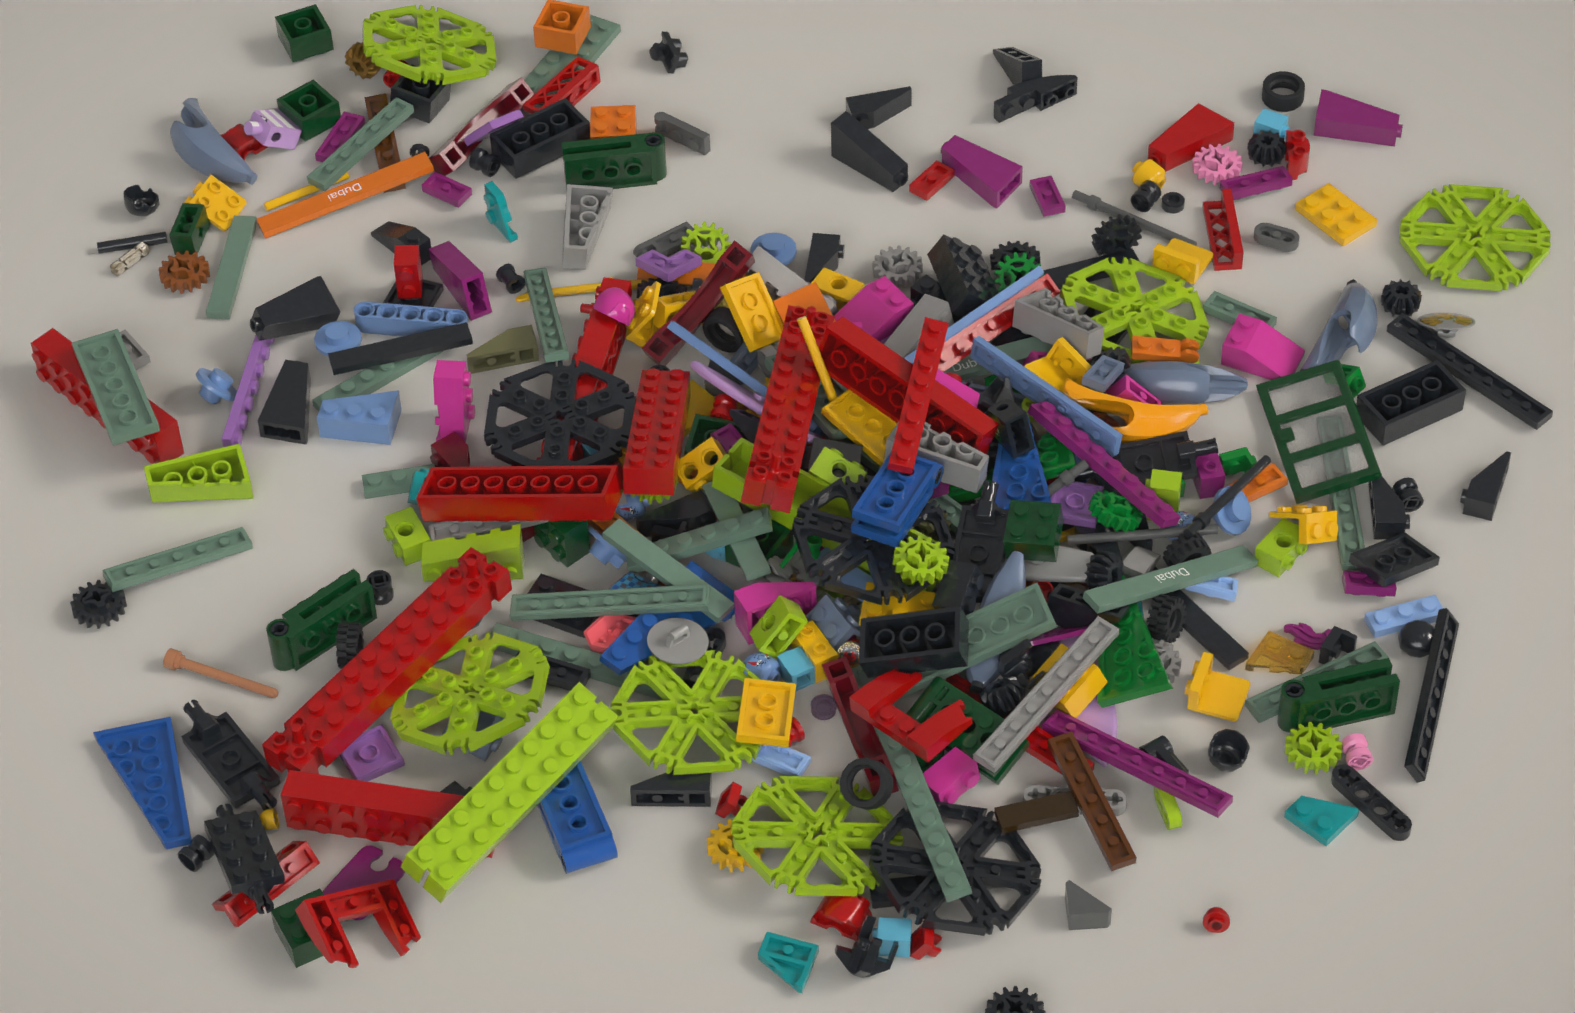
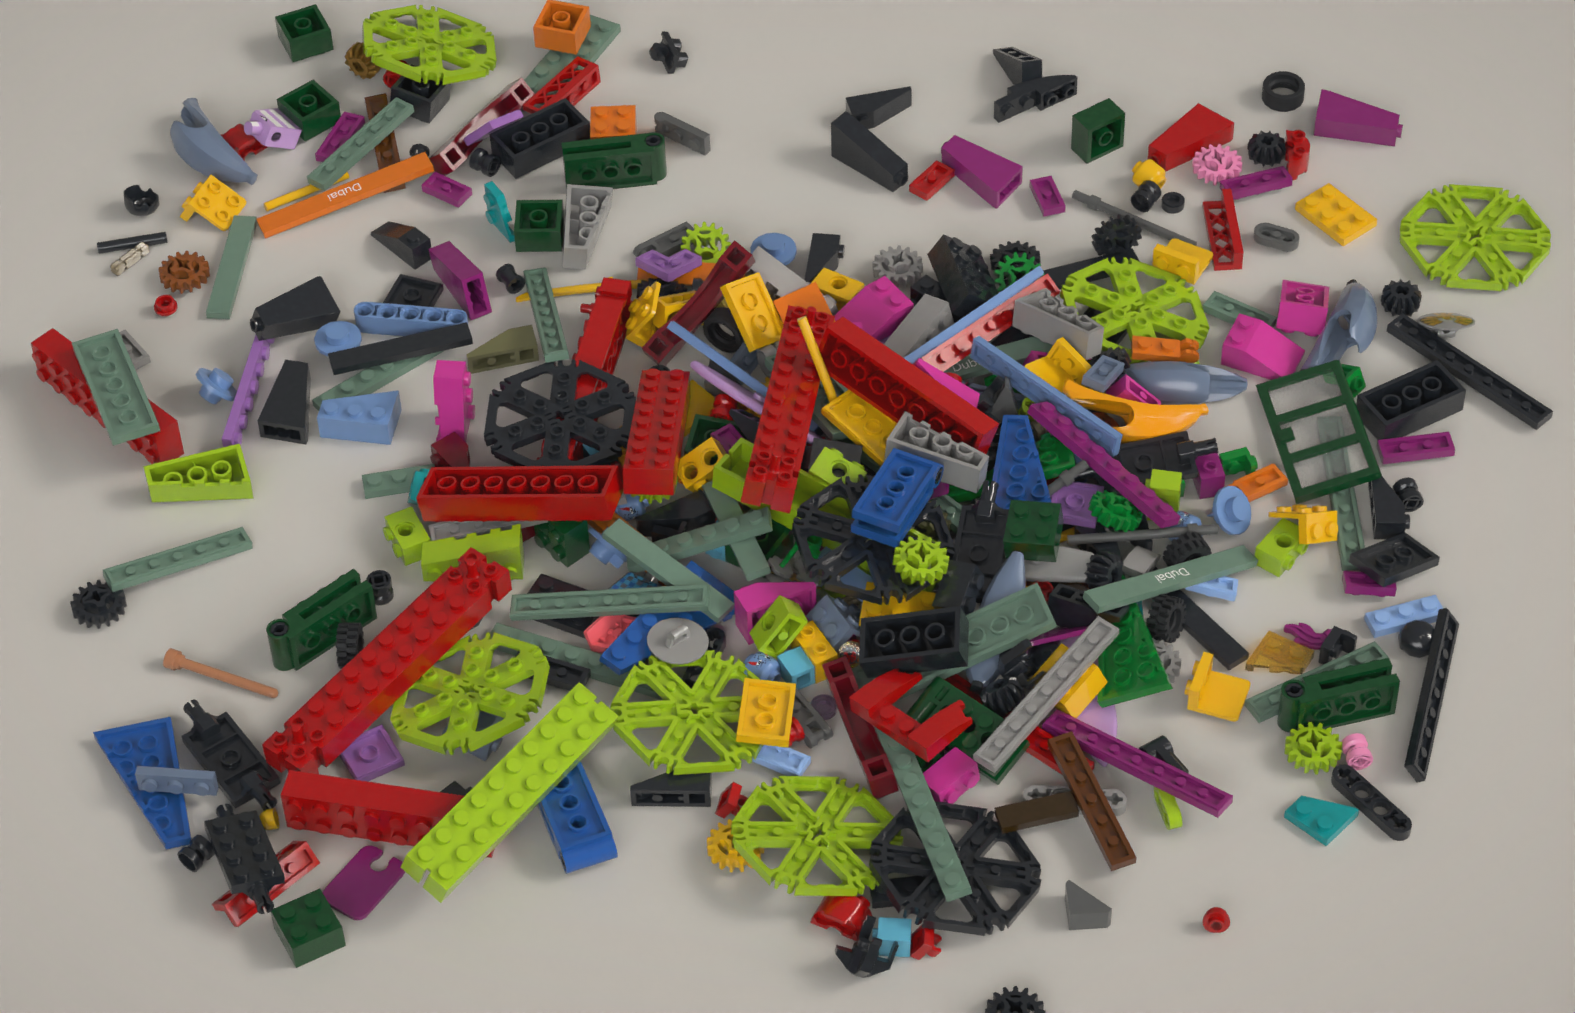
(165, 305): none -> red plate
(176, 780): none -> sand blue plate
(189, 228): dark green brick -> none
(383, 899): red wedge -> none
(408, 271): red brick -> none
(539, 225): none -> dark green brick
(616, 304): dark pink helmet -> none
(788, 958): teal wing -> none
(810, 718): none -> dark grey plate
(847, 778): black tyre -> none
(918, 396): red plate -> none
(1012, 421): black torso -> none
(1097, 130): none -> dark green brick
(1204, 518): black bar -> none
(1228, 750): black hair -> none
(1271, 121): medium azure brick -> none
(1302, 308): none -> dark pink slope
(1415, 448): none -> magenta plate
(1485, 489): black slope -> none

